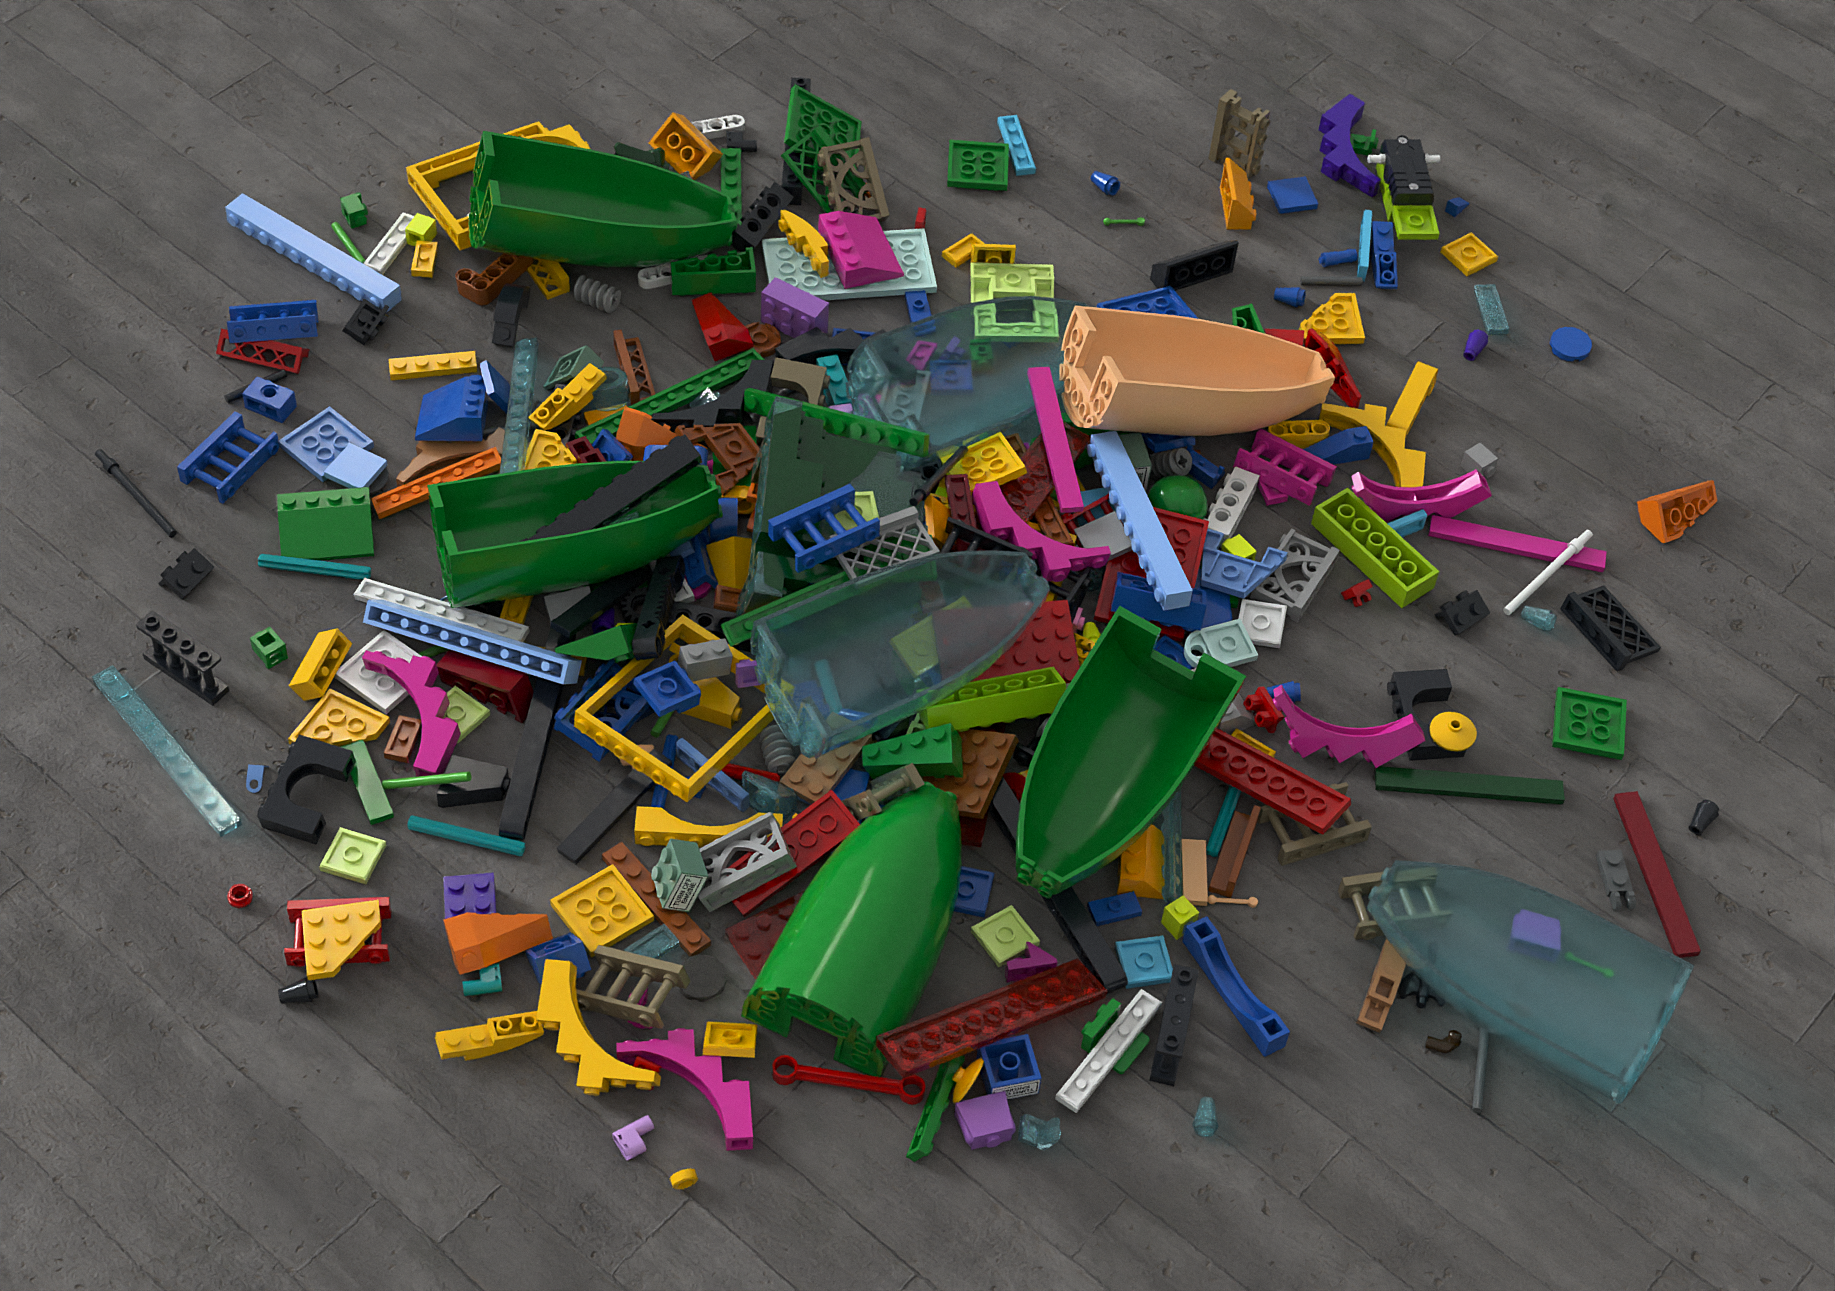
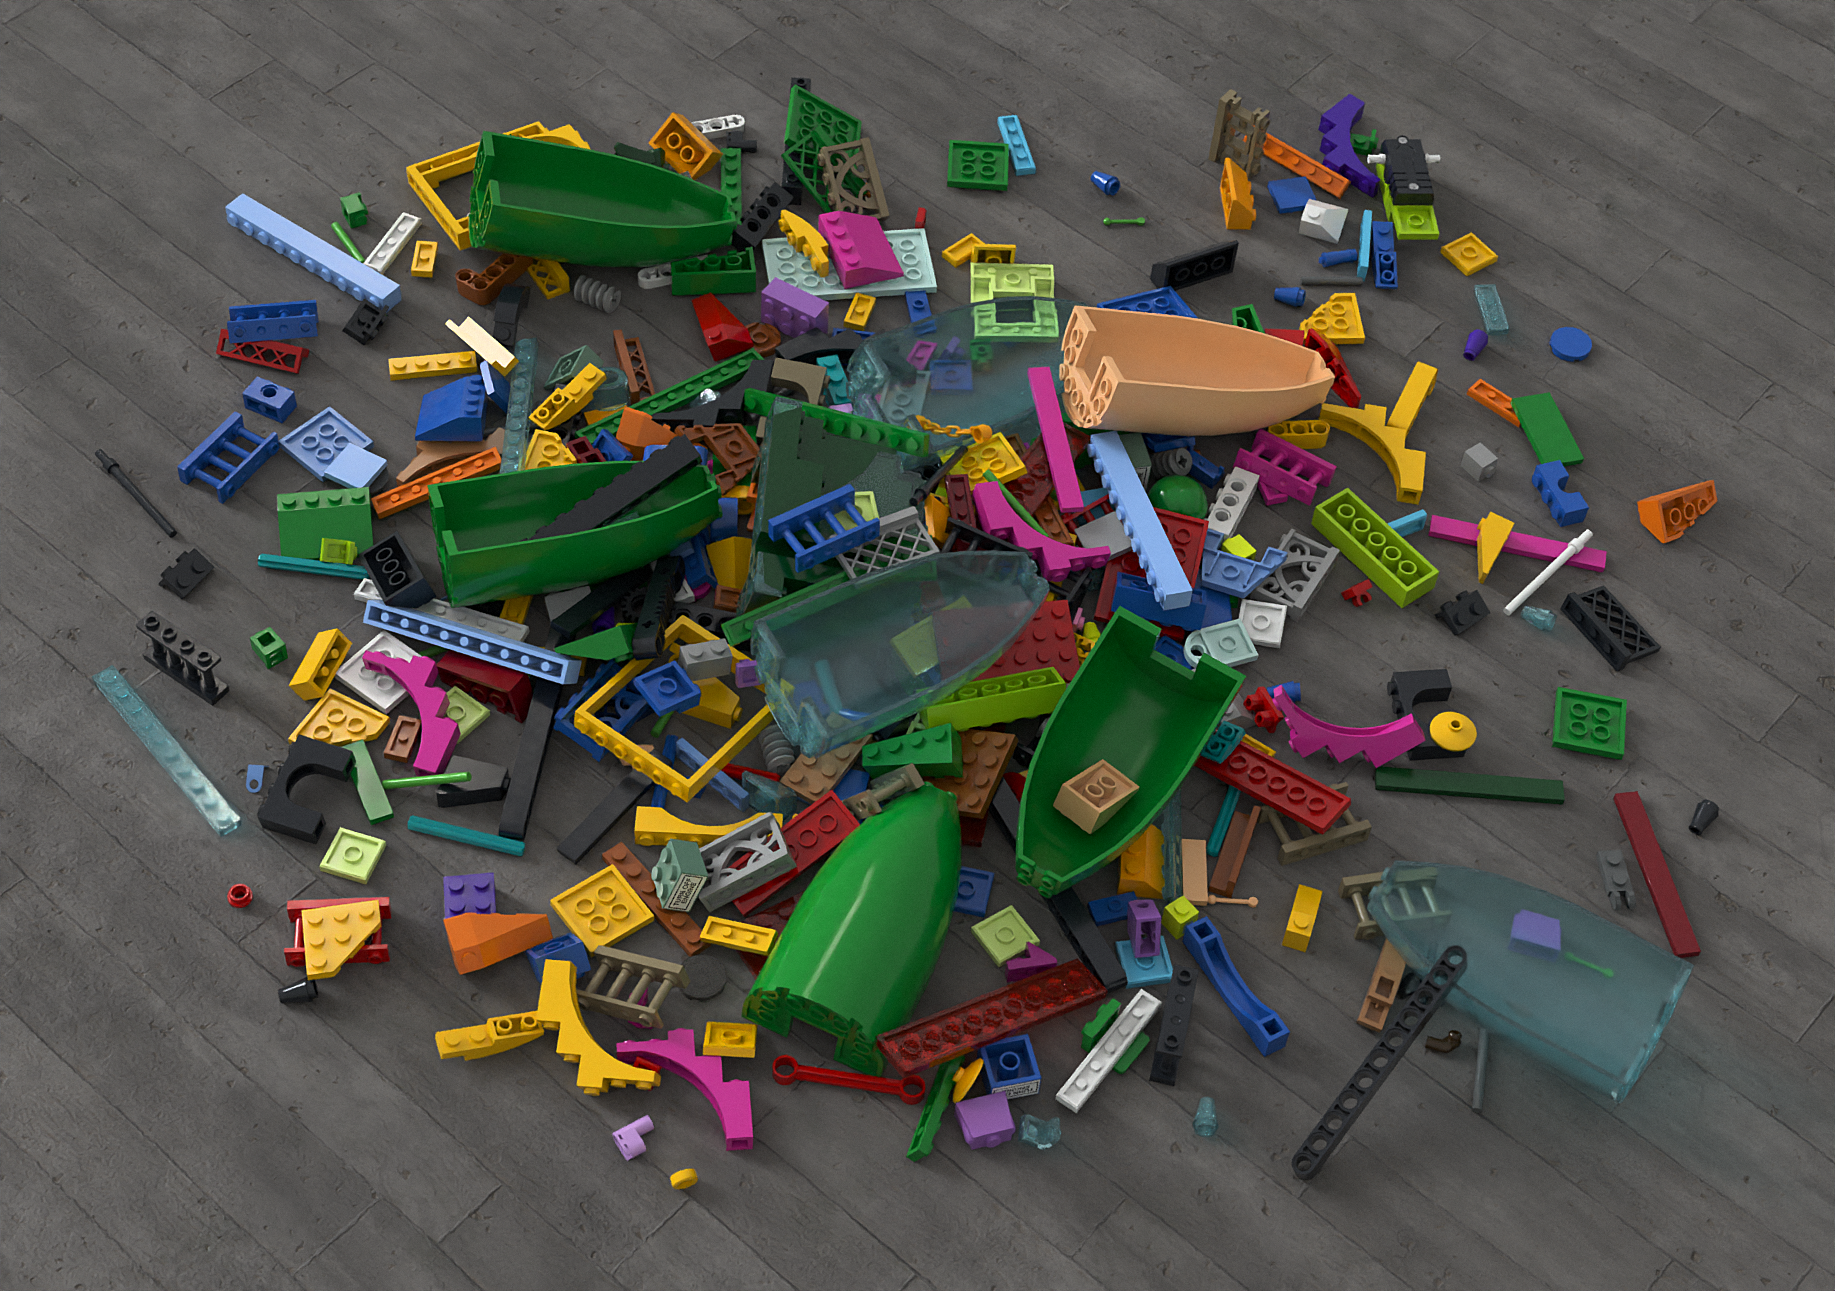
(238, 393): black bar -> none
(338, 551): none -> lime bracket
(396, 573): none -> black slope
(420, 229): neon yellow brick -> none
(485, 345): none -> fence
(486, 984): teal piece -> none
(655, 944): clear light blue plate -> none
(739, 935): none -> yellow plate
(859, 312): none -> yellow plate
(980, 433): none -> light orange piece
(1015, 505): none -> bright green bar
(1094, 795): none -> light nougat slope
(1145, 918): none -> medium lavender torso
(1223, 742): none -> teal slope
(1302, 918): none -> yellow slope
(1304, 166): none -> orange tile
(1322, 221): none -> white slope
(1345, 446): blue slope -> none
(1380, 1074): none -> black beam
(1442, 498): dark pink arch -> none
(1455, 206): blue piece -> none
(1490, 541): none -> yellow slope
(1494, 400): none -> orange tile
(1546, 429): none -> green tile
(1565, 507): none -> blue arch

